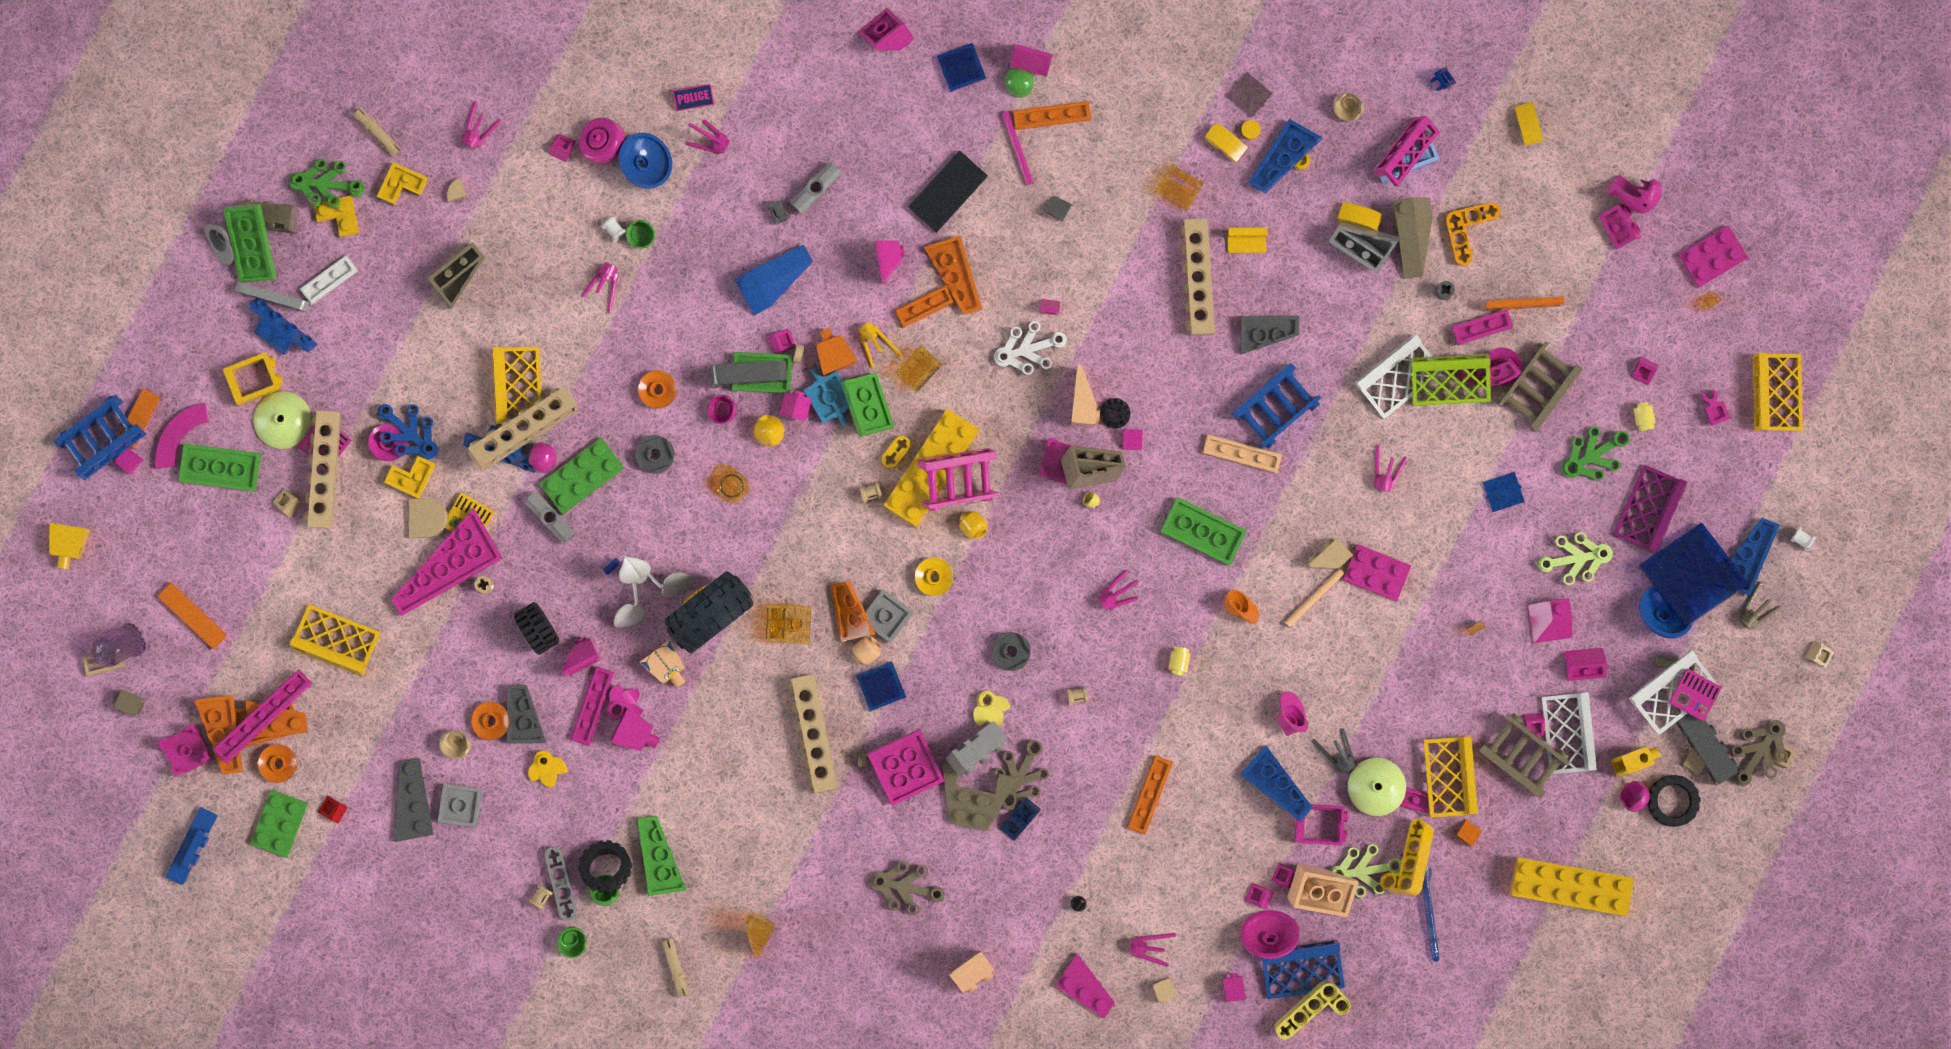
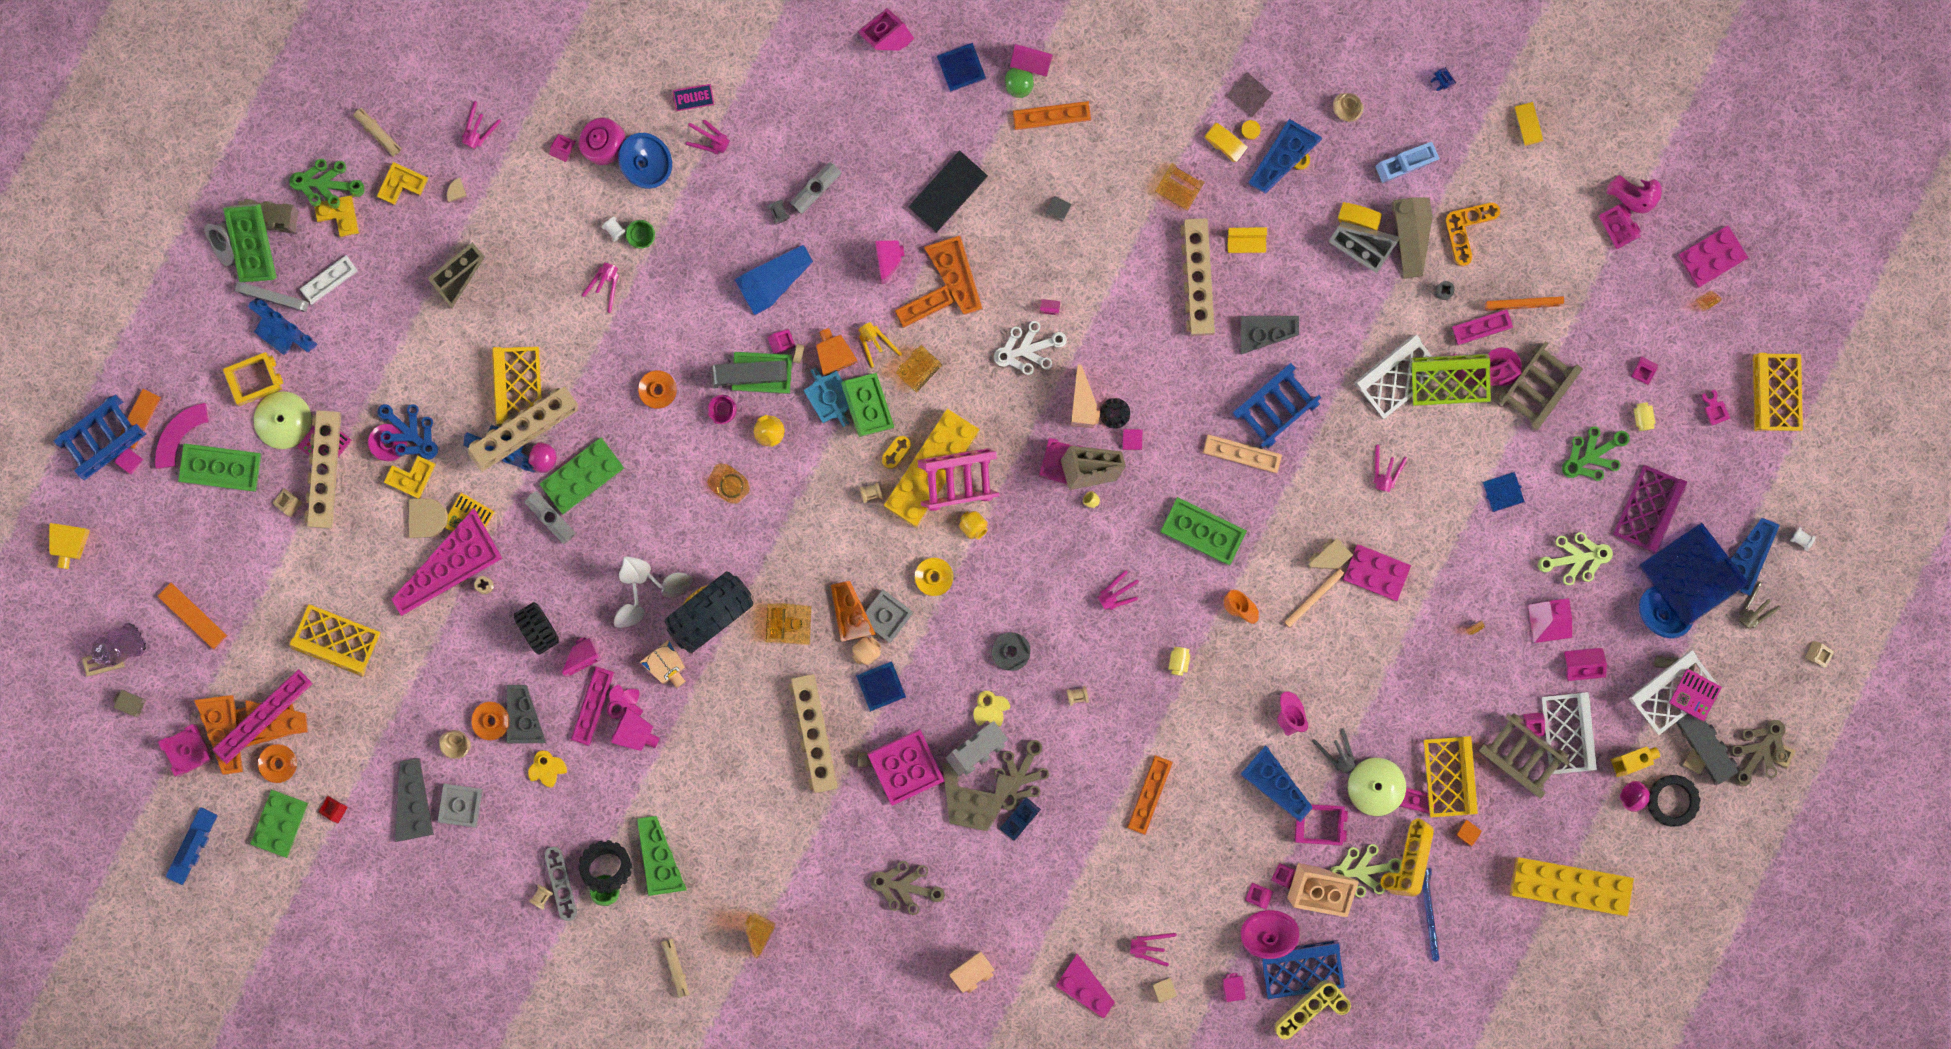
(571, 942): bright green hair -> none
(611, 566): clear blue tile -> none
(645, 449): dark grey plate -> none
(795, 405): dark pink brick -> none
(1017, 148): dark pink bar -> none
(1075, 902): black hinge -> none
(1405, 142): dark pink fence -> none

